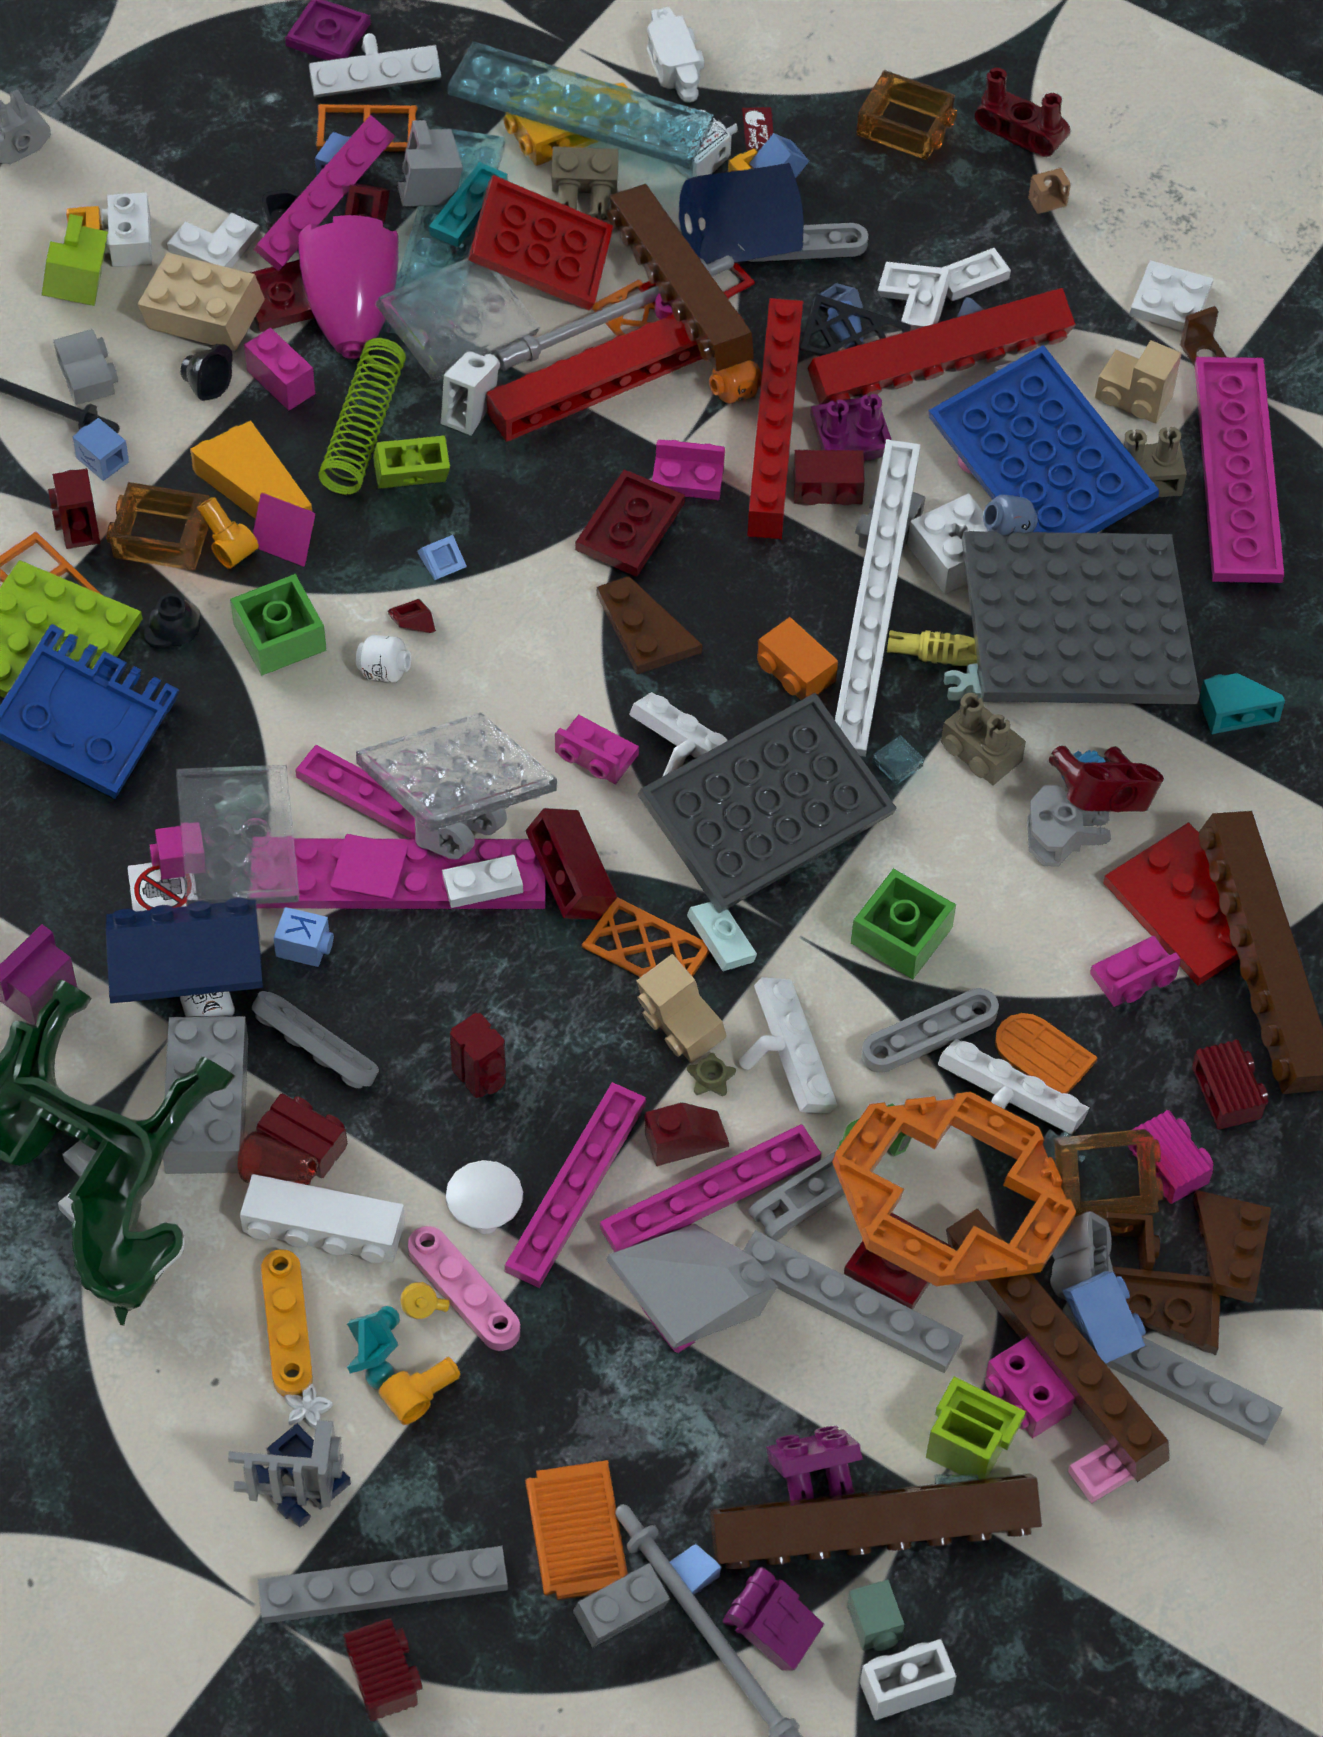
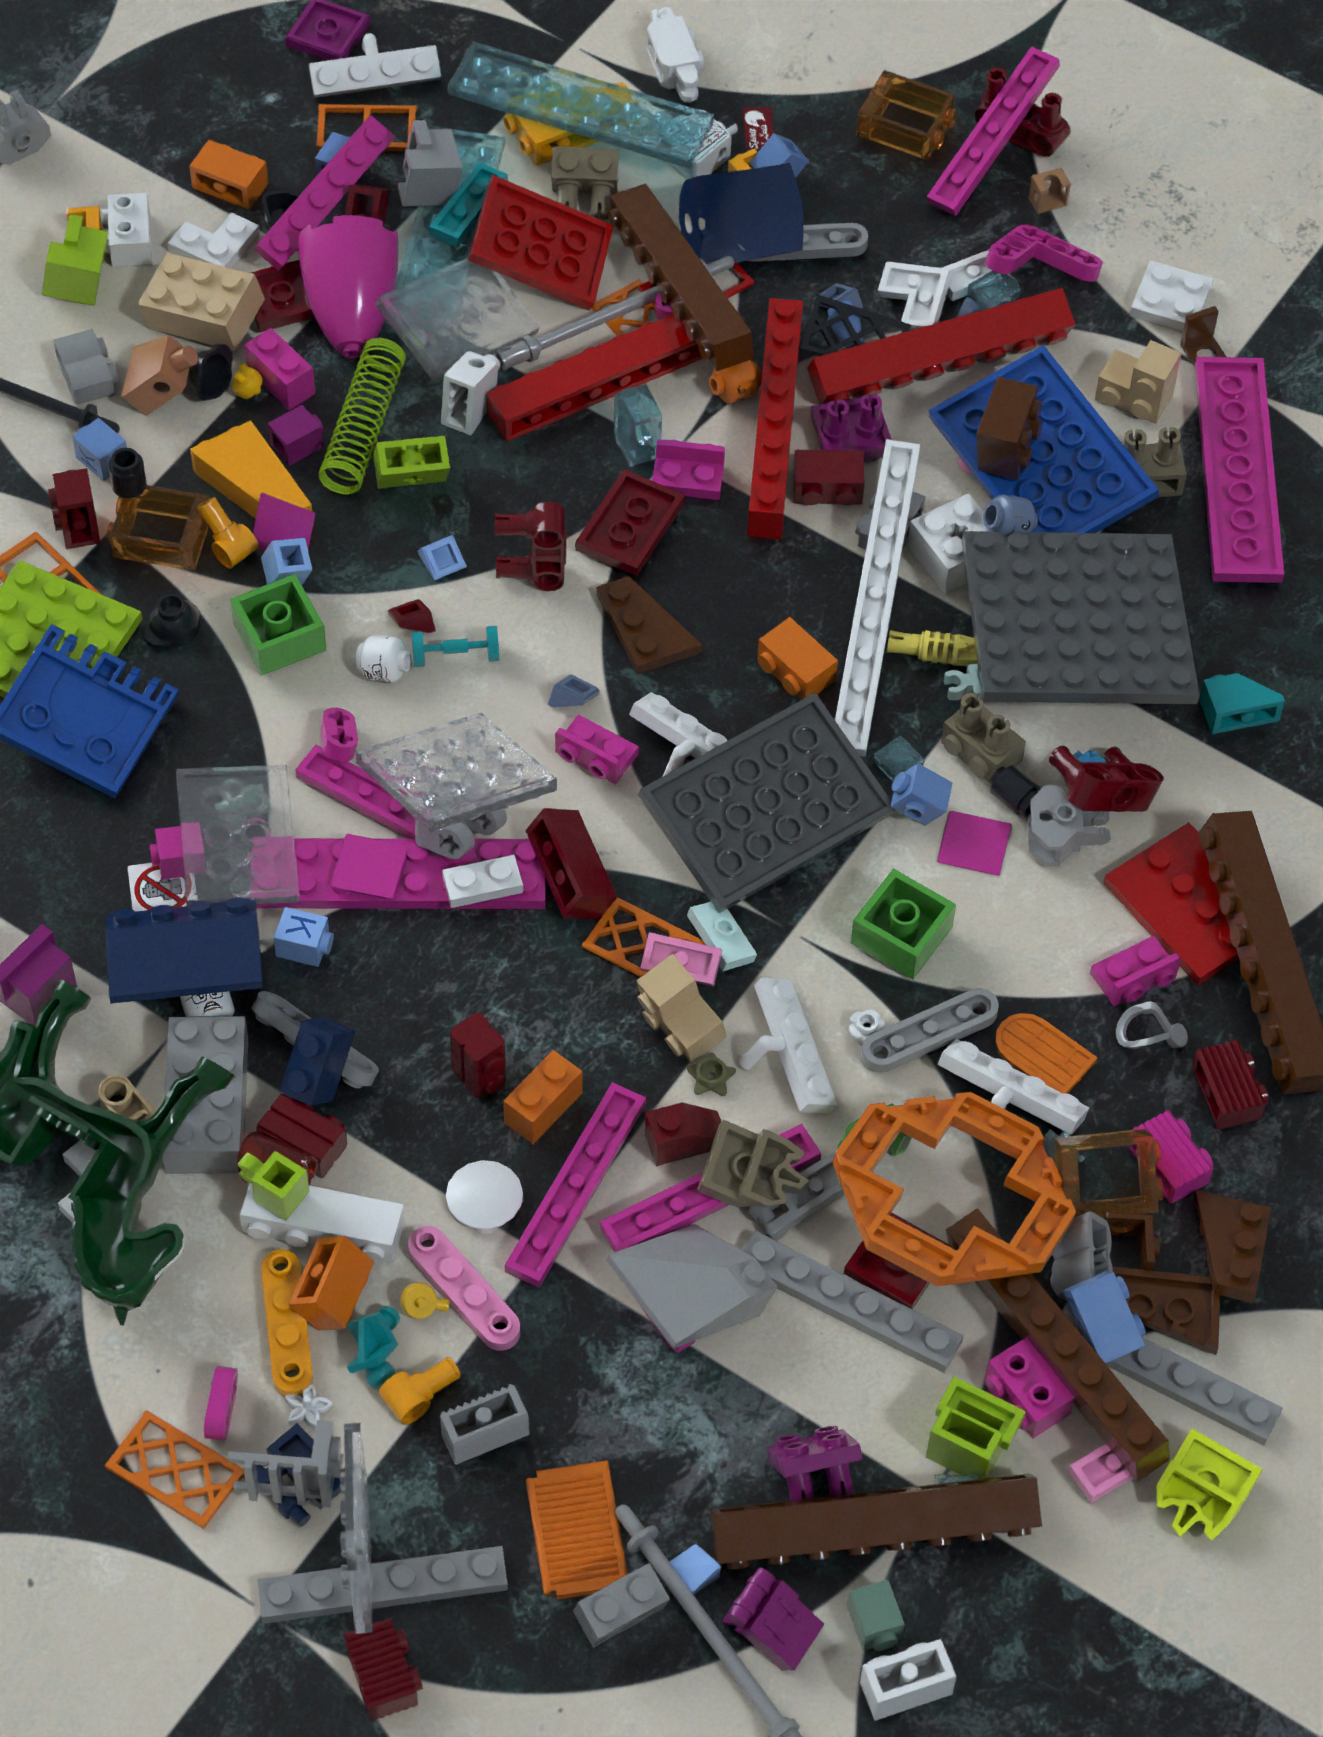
(127, 473): none -> black brick
(133, 1104): none -> tan piece
(157, 373): none -> nougat torso
(174, 1501): none -> orange window
(220, 1403): none -> dark pink beam
(228, 174): none -> orange brick
(247, 382): none -> yellow piece
(276, 1183): none -> lime brick
(285, 559): none -> light blue brick
(296, 435): none -> magenta brick
(317, 1061): none -> dark blue brick
(331, 1283): none -> orange brick
(338, 734): none -> dark pink beam
(357, 1534): none -> clear plate
(455, 646): none -> teal wheel
(484, 1424): none -> light grey brick
(543, 1097): none -> orange brick
(548, 546): none -> dark red piece
(572, 692): none -> sand blue slope
(637, 424): none -> clear light blue brick
(698, 959): none -> bright pink plate
(751, 1167): none -> dark tan plate
(857, 1021): none -> white plate
(921, 794): none -> medium blue brick
(974, 843): none -> dark pink sticker
(993, 131): none -> dark pink plate
(994, 290): none -> clear light blue bracket
(1009, 428): none -> reddish brown brick
(1013, 789): none -> black brick
(1030, 242): none -> dark pink beam
(1174, 1034): none -> light grey piece
(1205, 1484): none -> neon yellow plate

